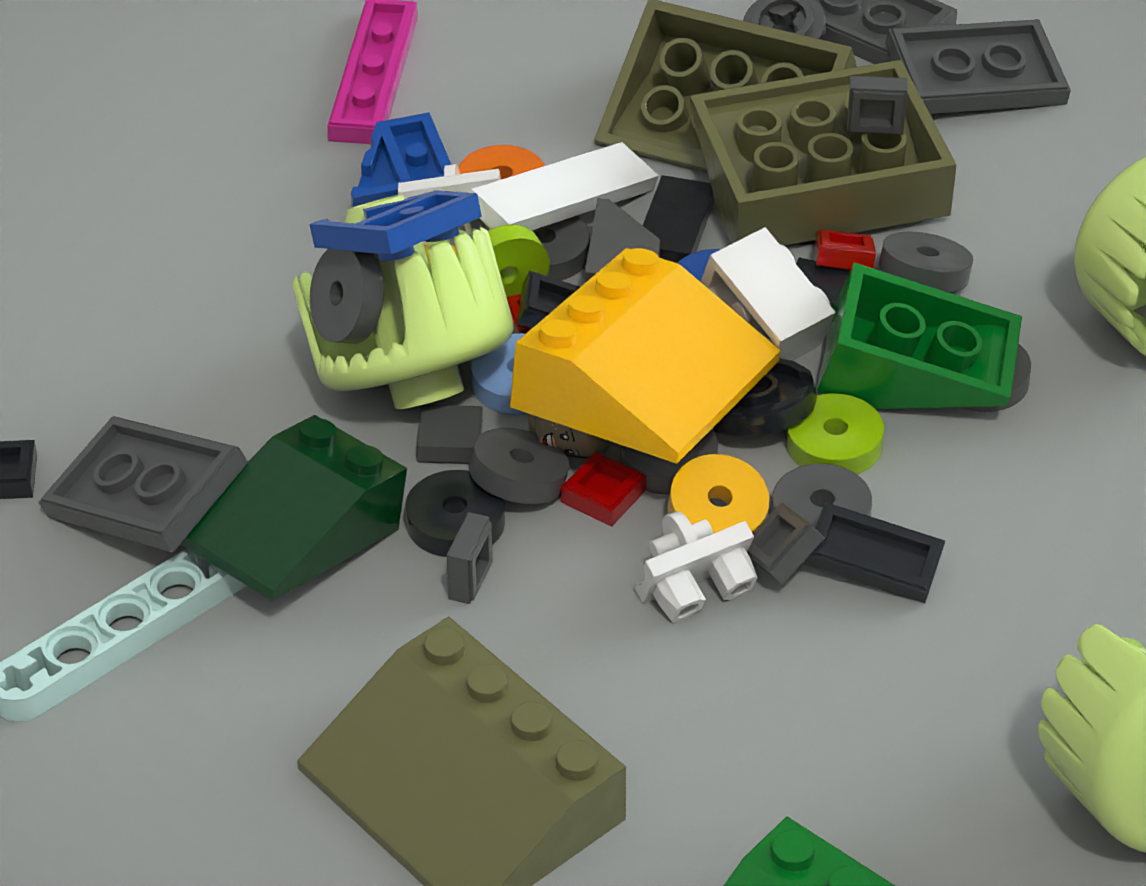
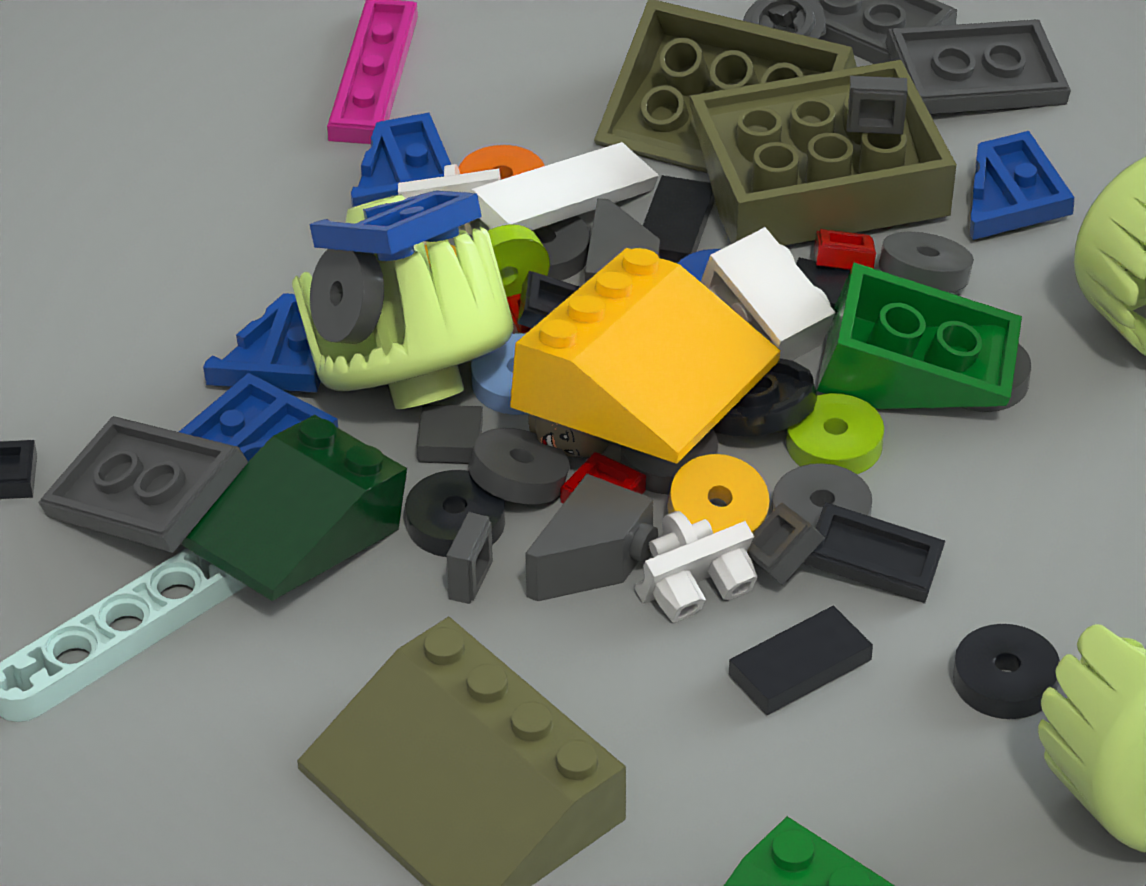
(251, 415): none -> blue wing
(270, 349): none -> blue wing
(590, 541): none -> dark grey slope
(800, 659): none -> black tile
(1005, 647): none -> black piece
(1015, 187): none -> blue wing

